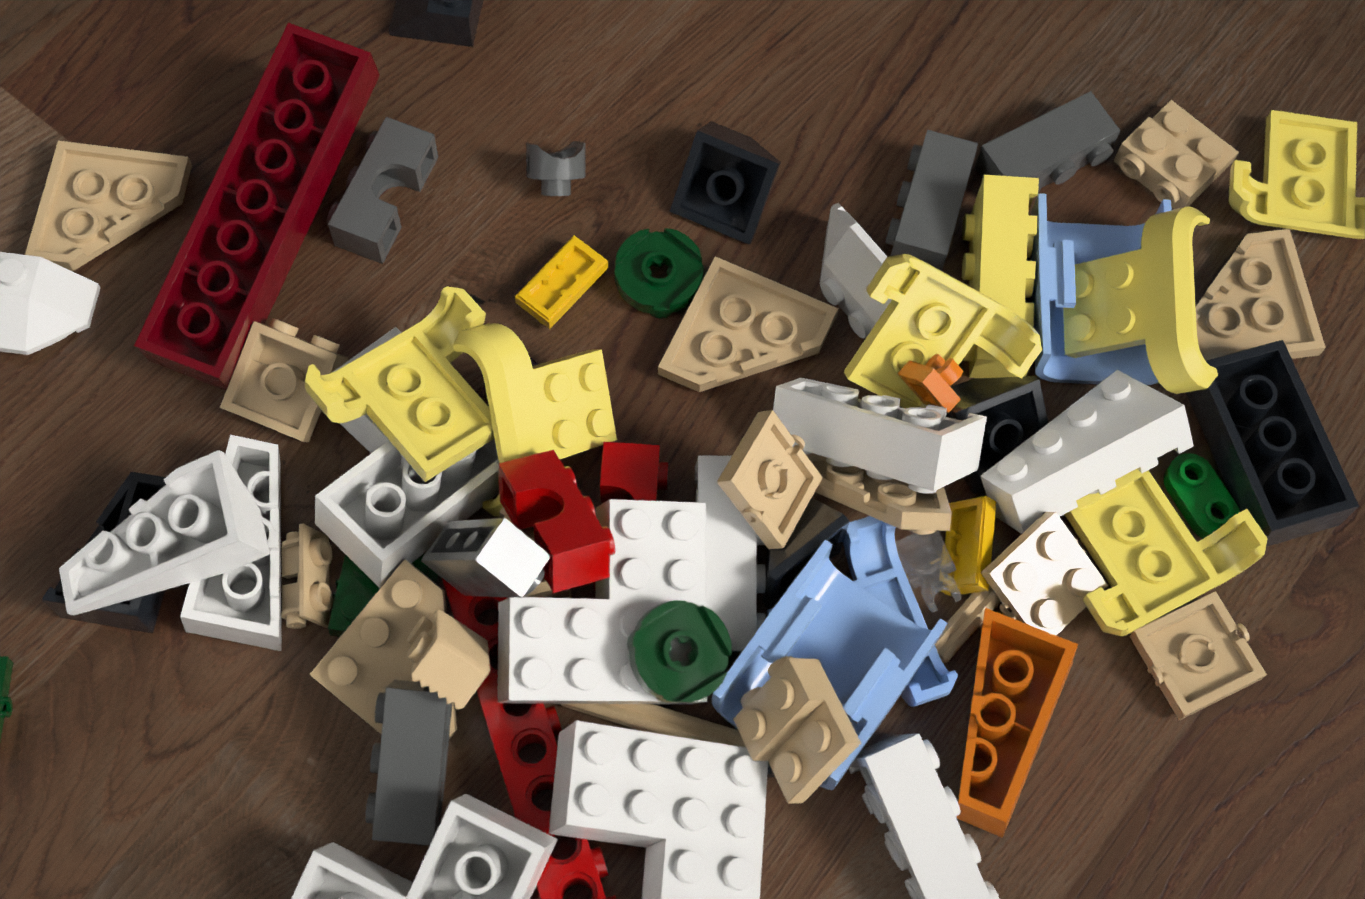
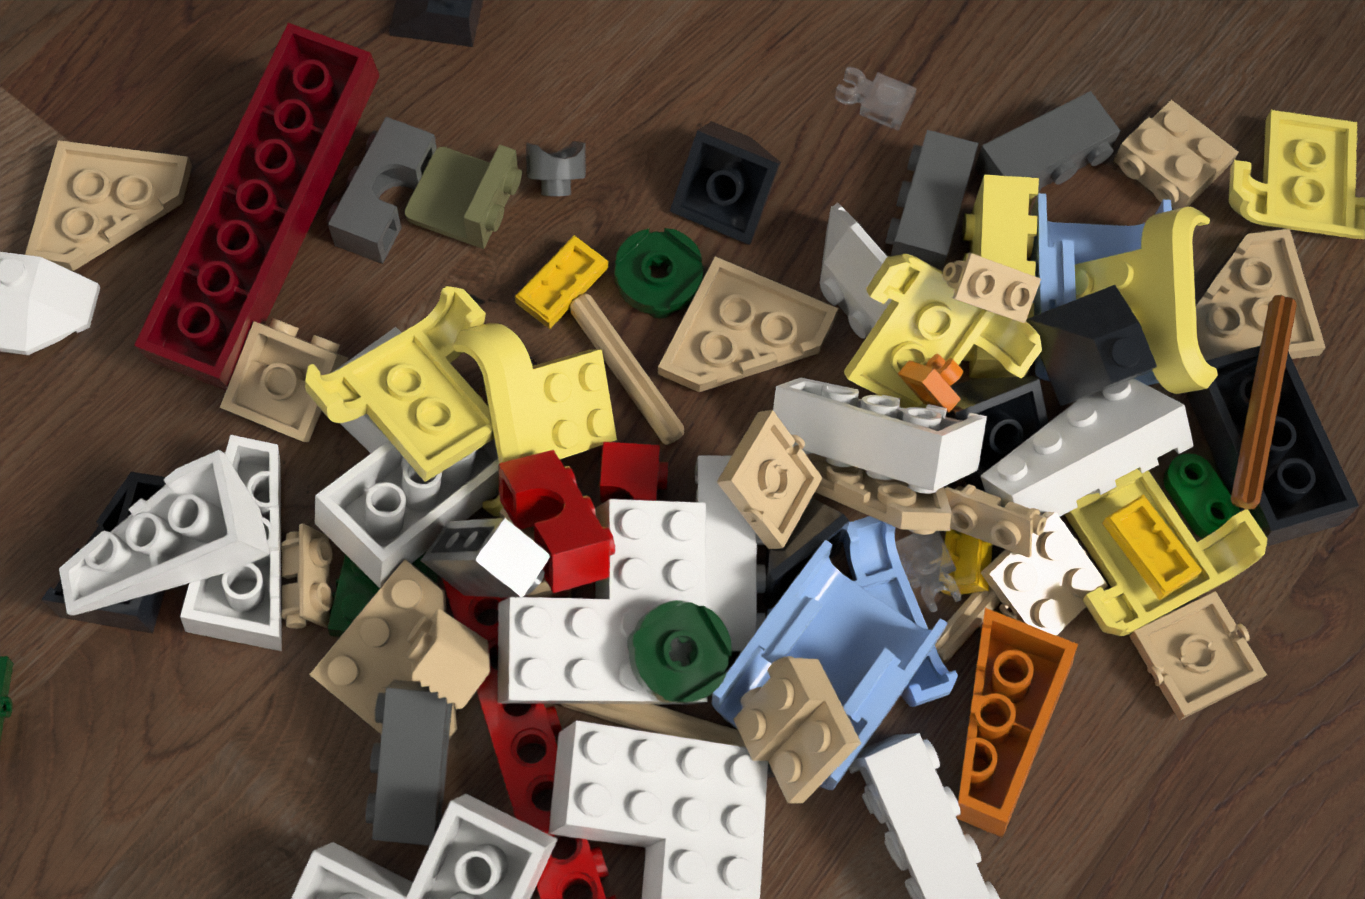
(464, 194): none -> olive bracket
(627, 369): none -> tan axle
(881, 100): none -> clear plate
(984, 518): none -> tan hinge
(992, 286): none -> tan hinge
(1091, 345): none -> black slope
(1151, 547): none -> yellow plate
(1264, 403): none -> dark orange axle

